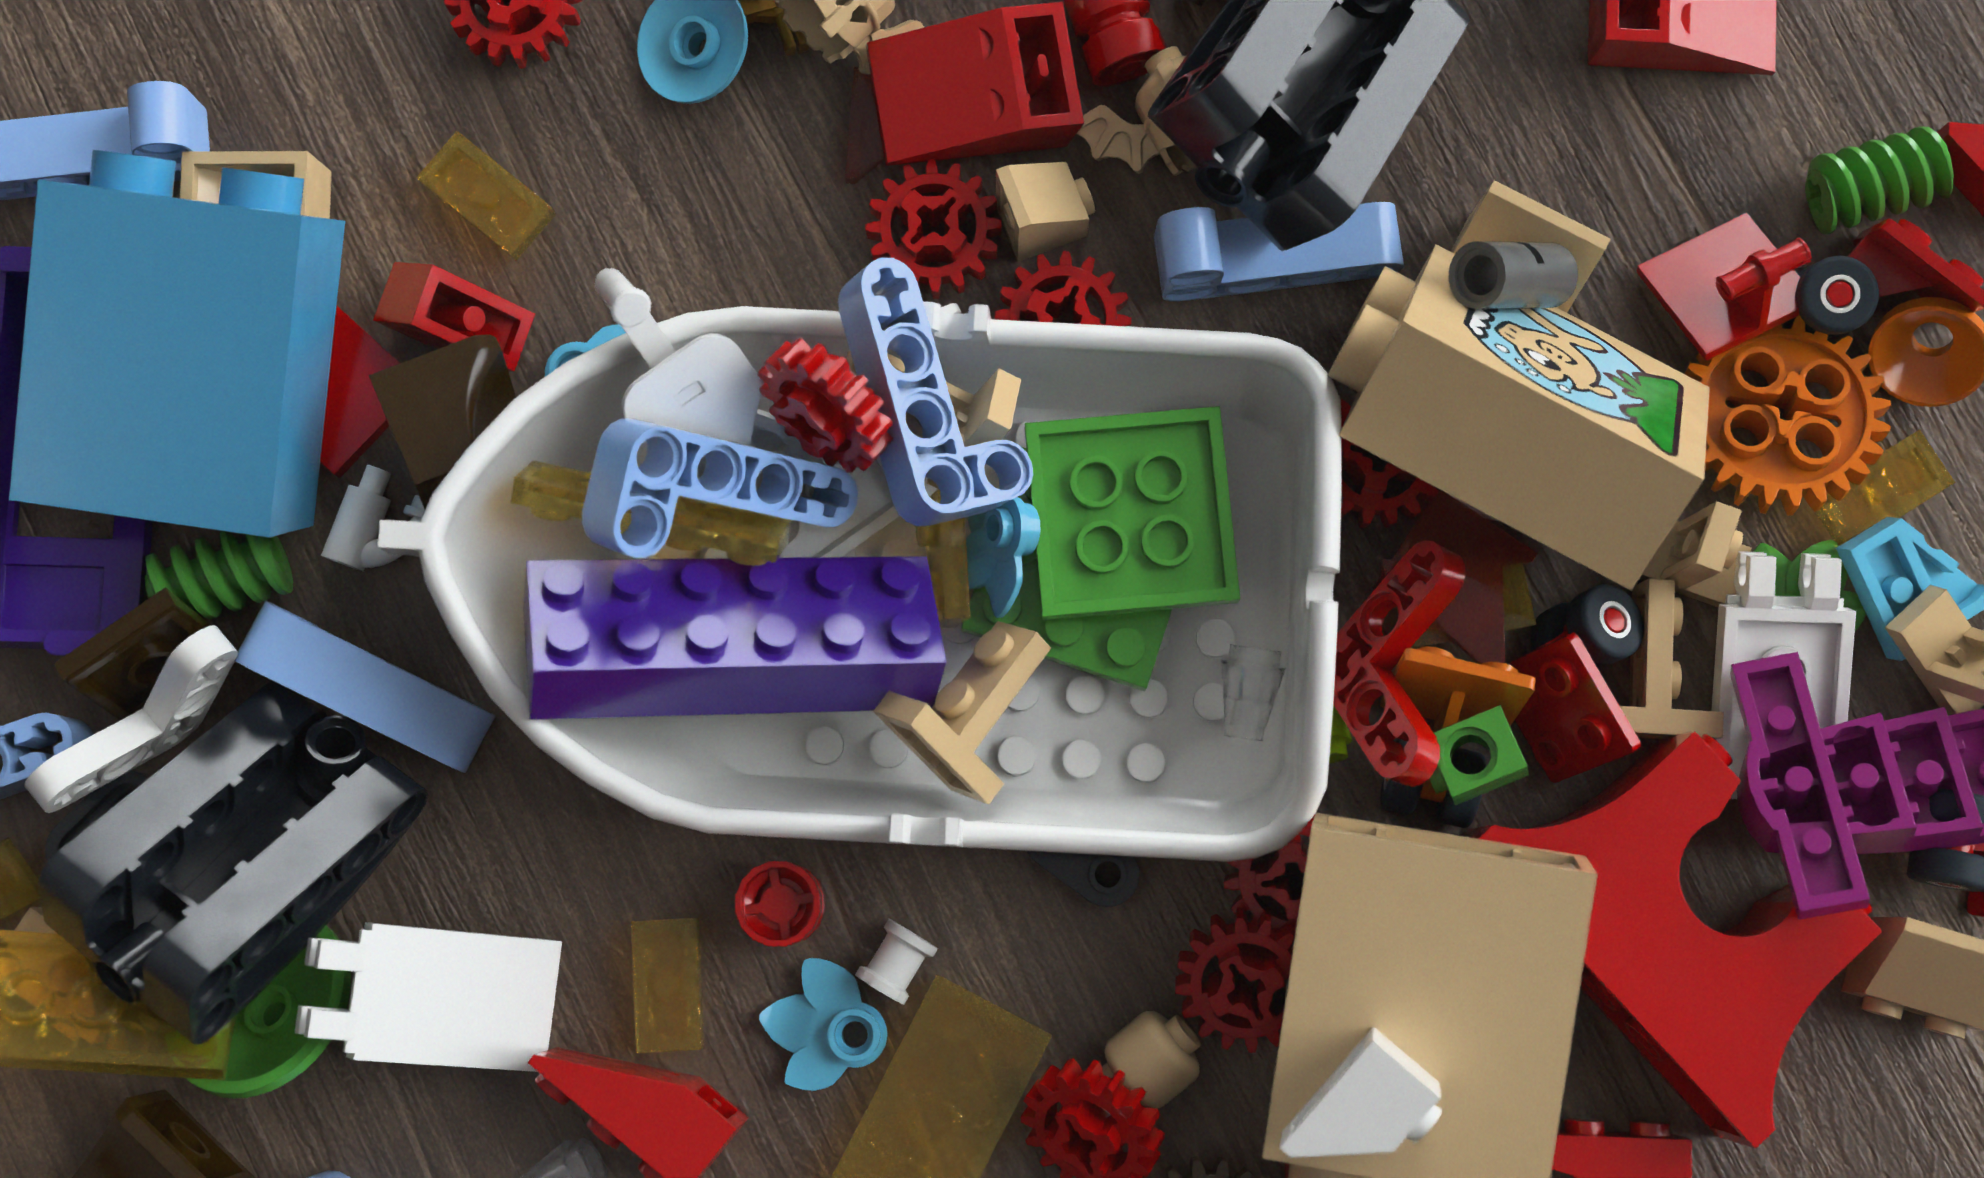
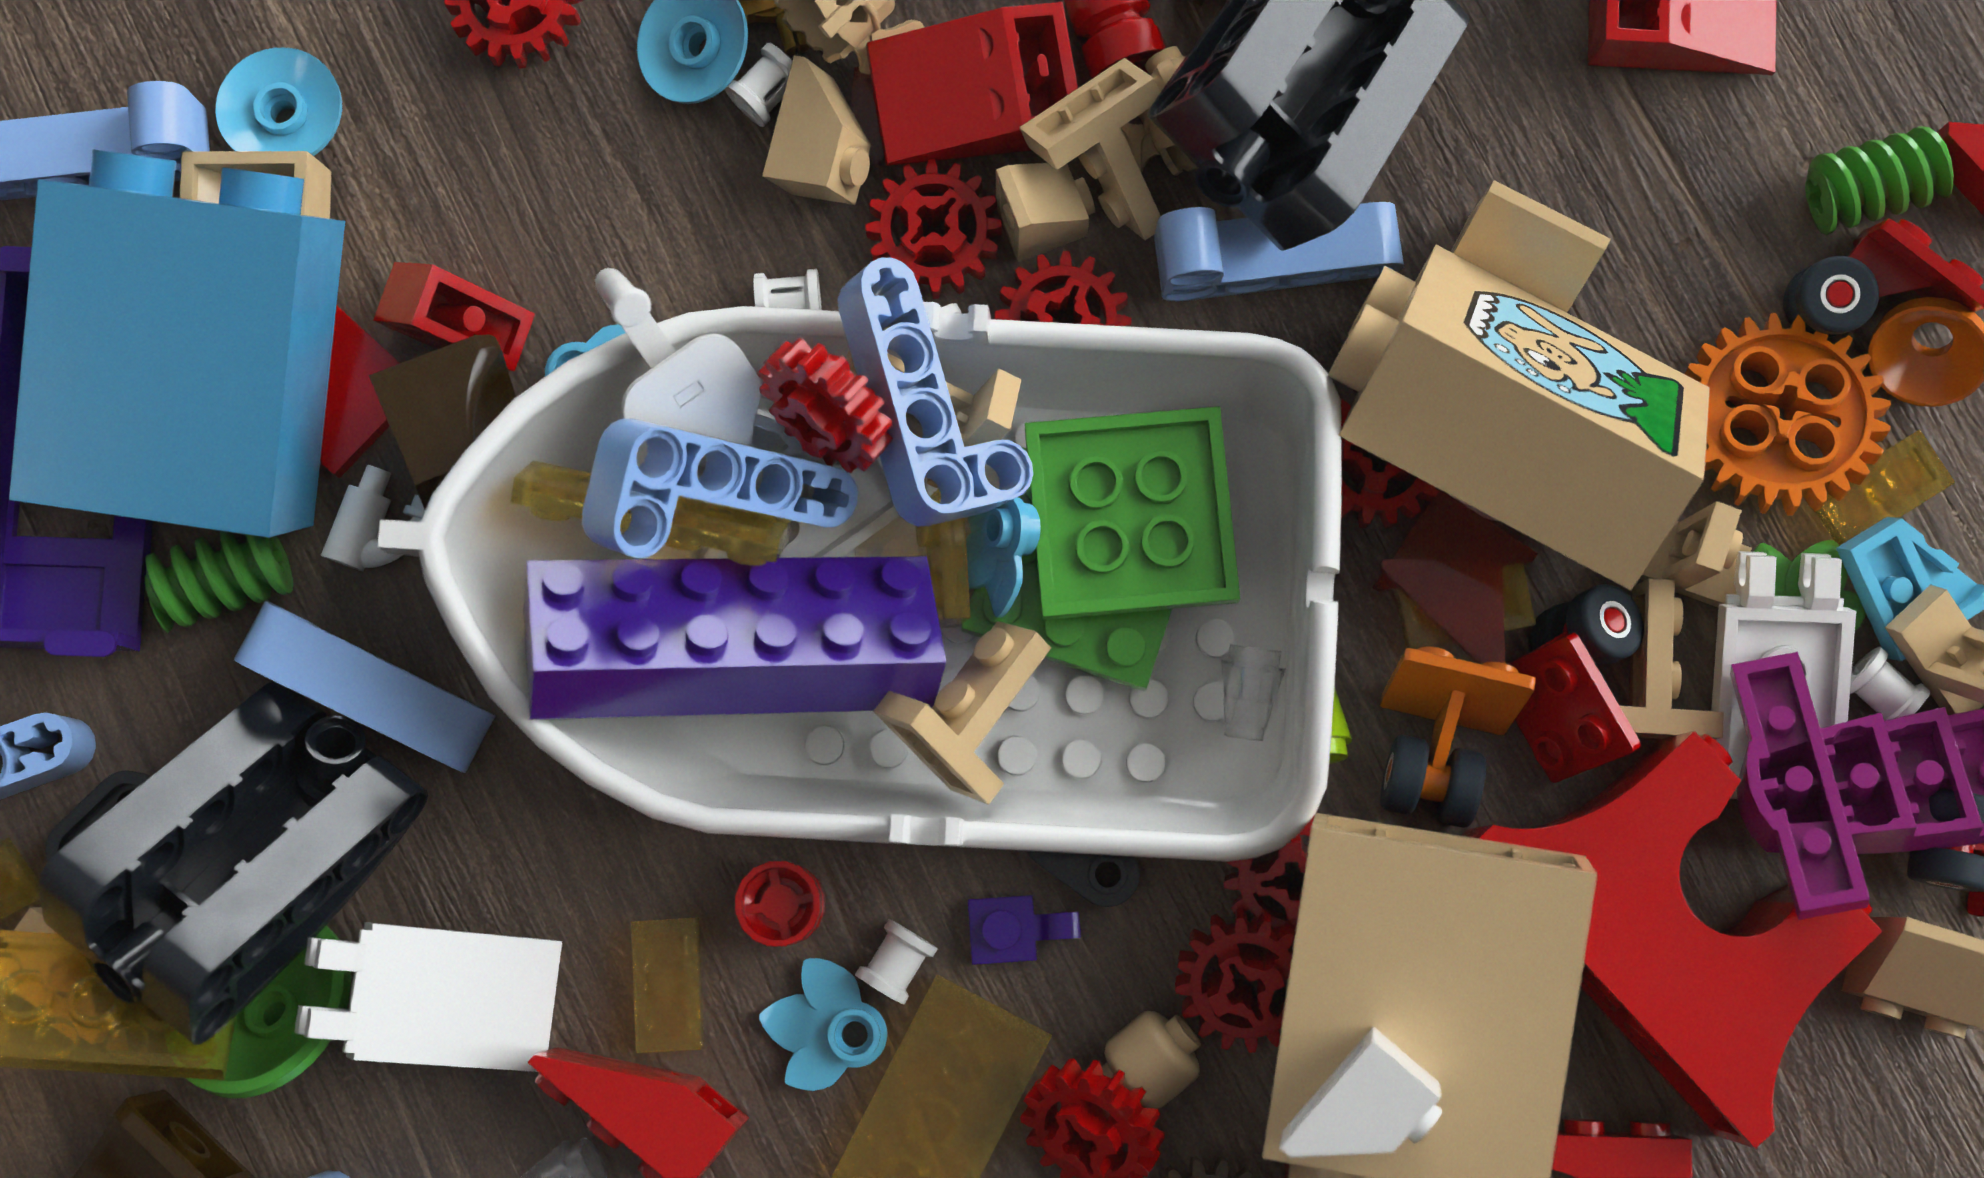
(127, 657): dark brown plate -> none
(169, 715): white beam -> none
(273, 82): none -> medium azure dish
(486, 195): clear yellow plate -> none
(762, 85): none -> white bush
(788, 292): none -> white bush
(817, 139): none -> tan slope
(1008, 929): none -> dark purple plate
(1090, 127): none -> tan bracket
(1365, 670): red beam -> none
(1495, 734): bright green brick -> none
(1512, 275): dark grey pin -> none
(1727, 284): plate -> none
(1886, 687): none -> white bush

